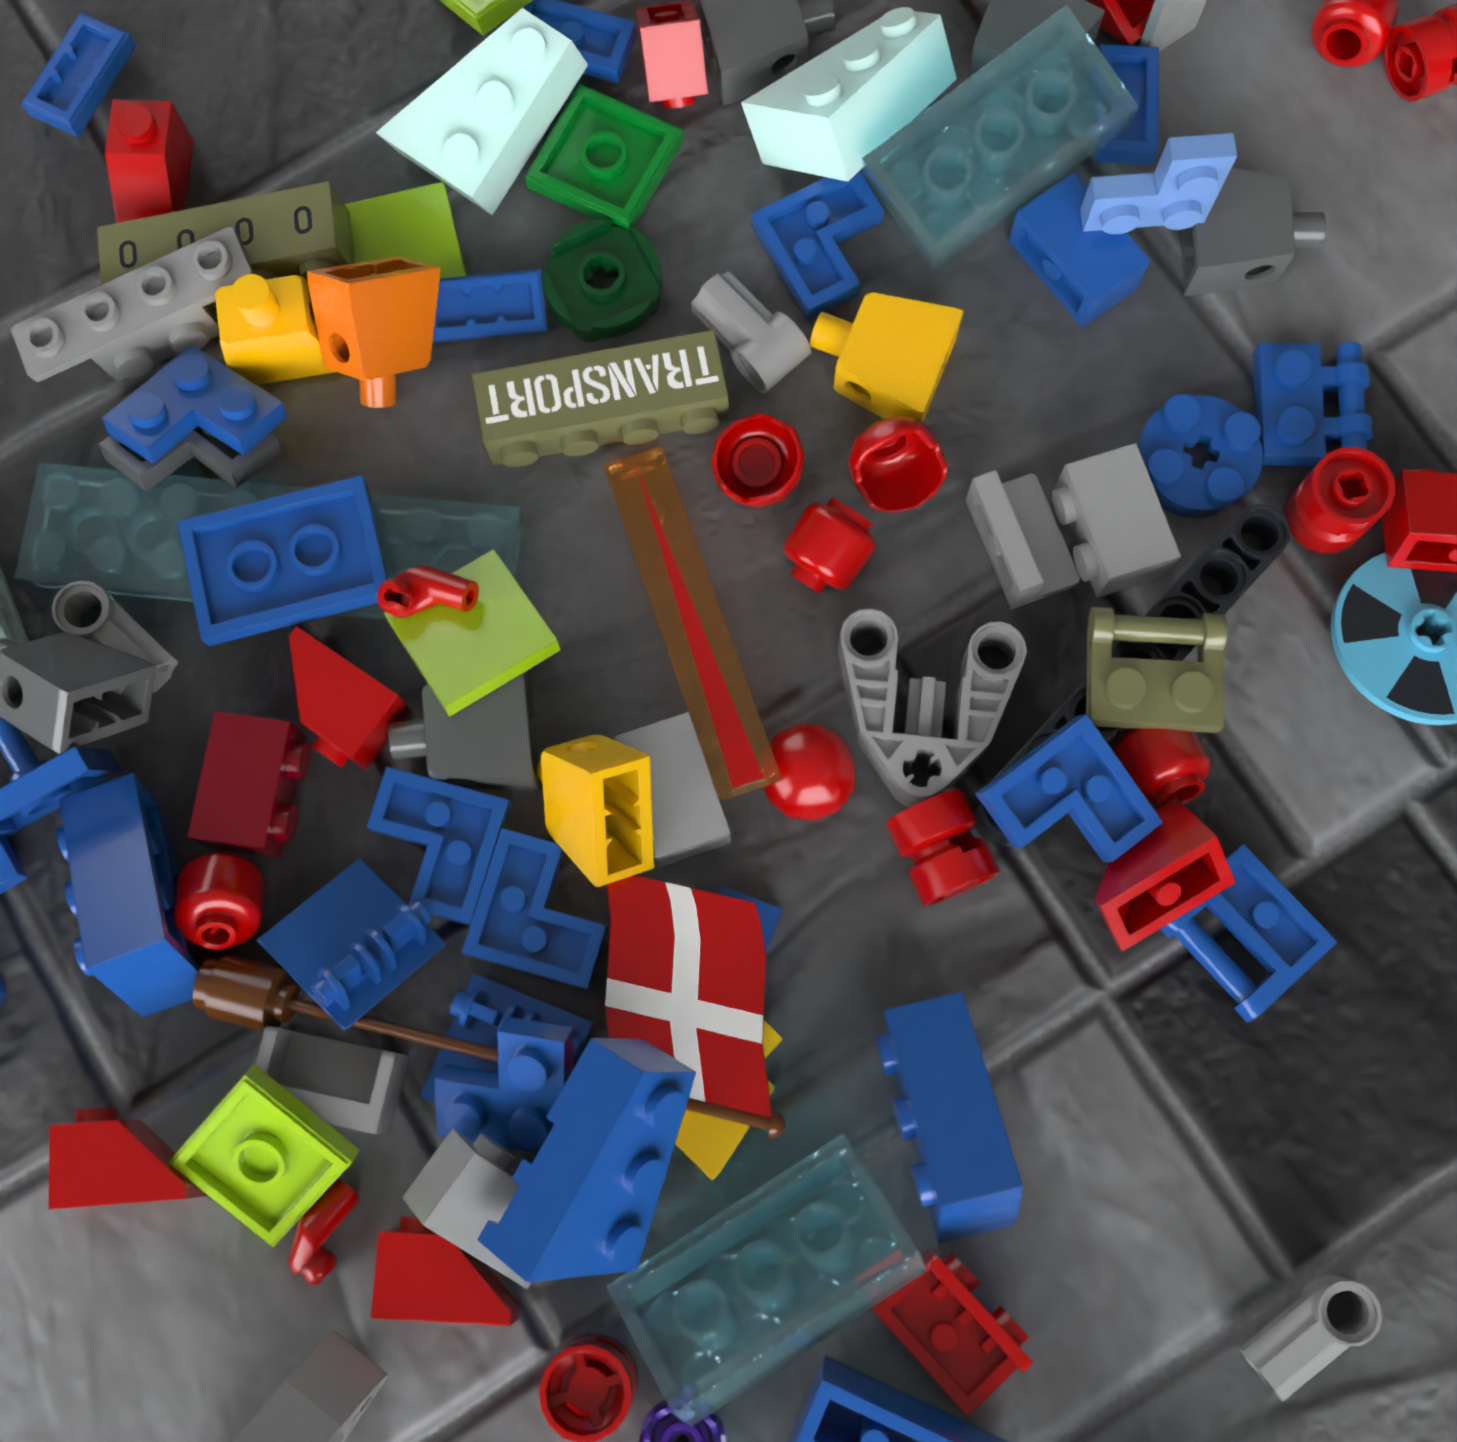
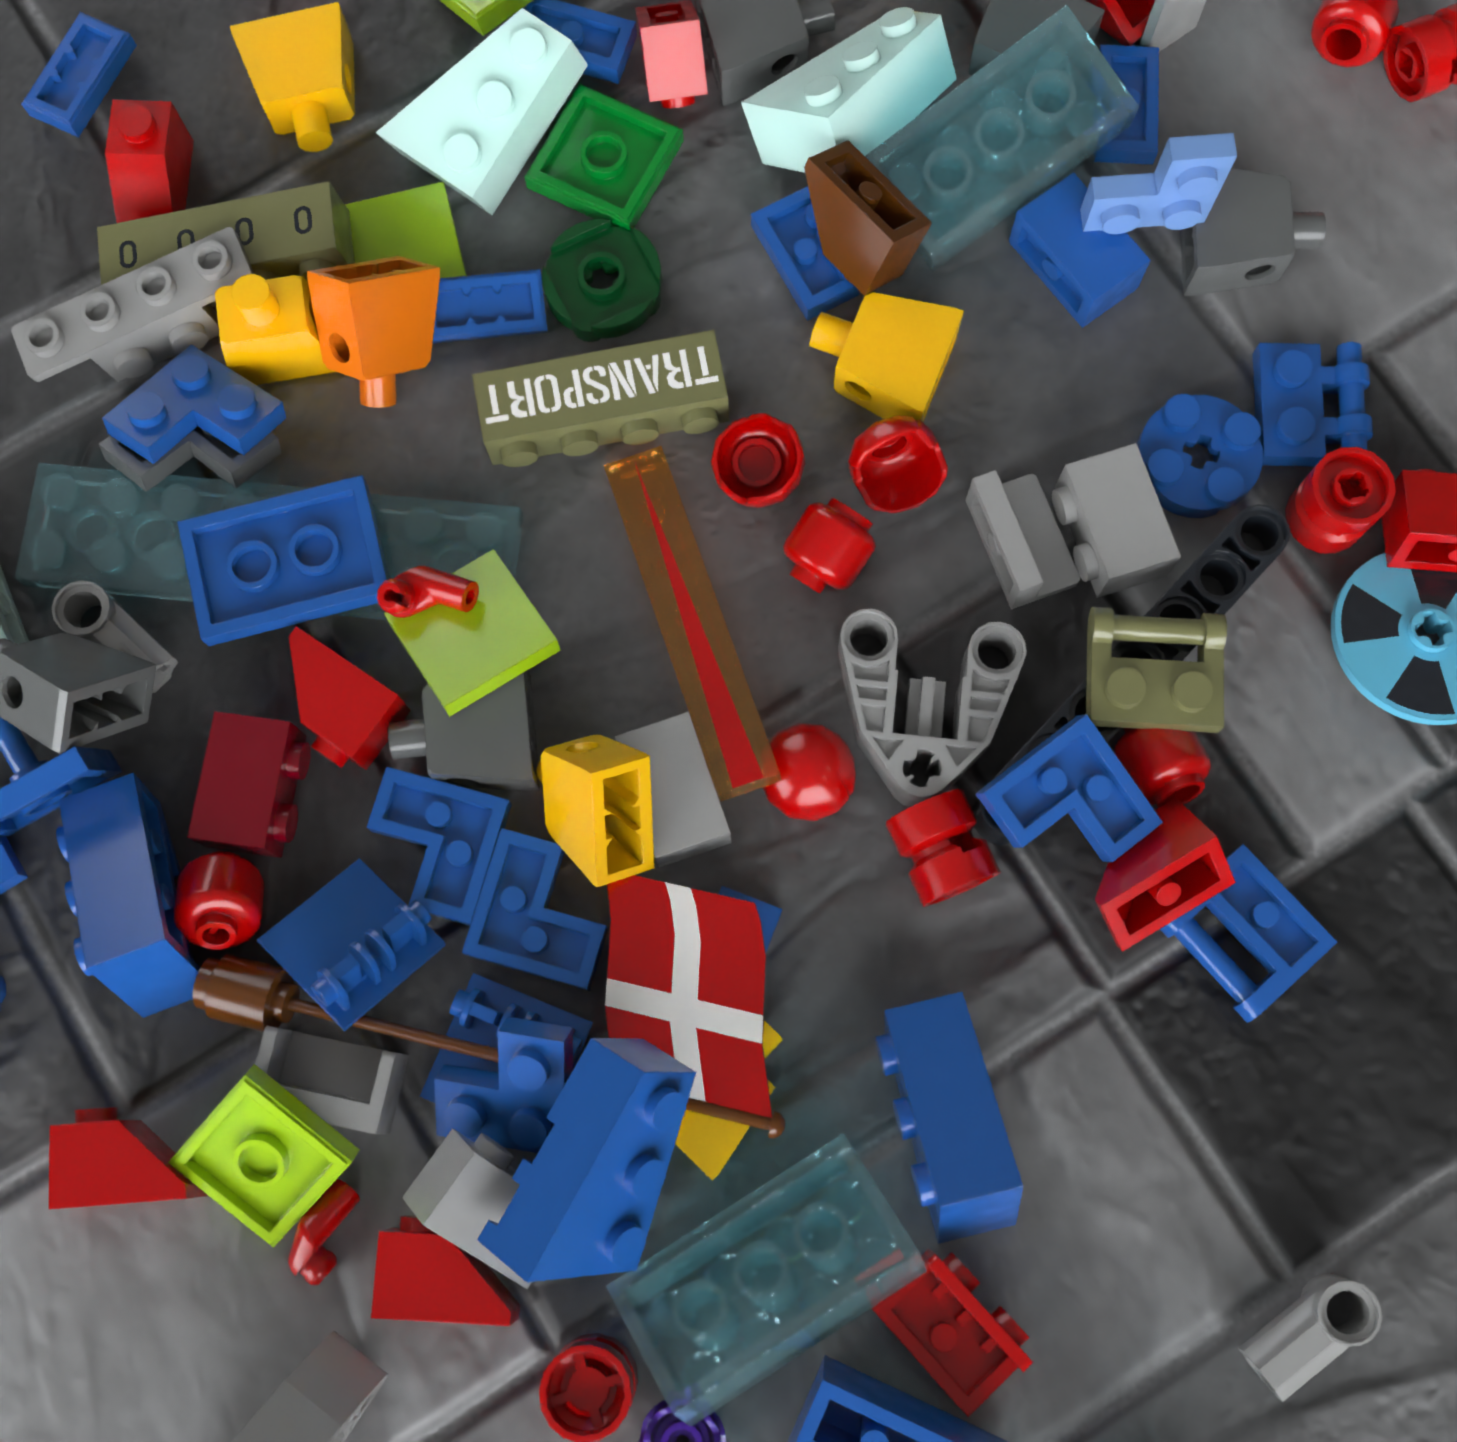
(301, 71): none -> yellow torso
(759, 343): light grey piece -> none
(862, 217): none -> reddish brown slope

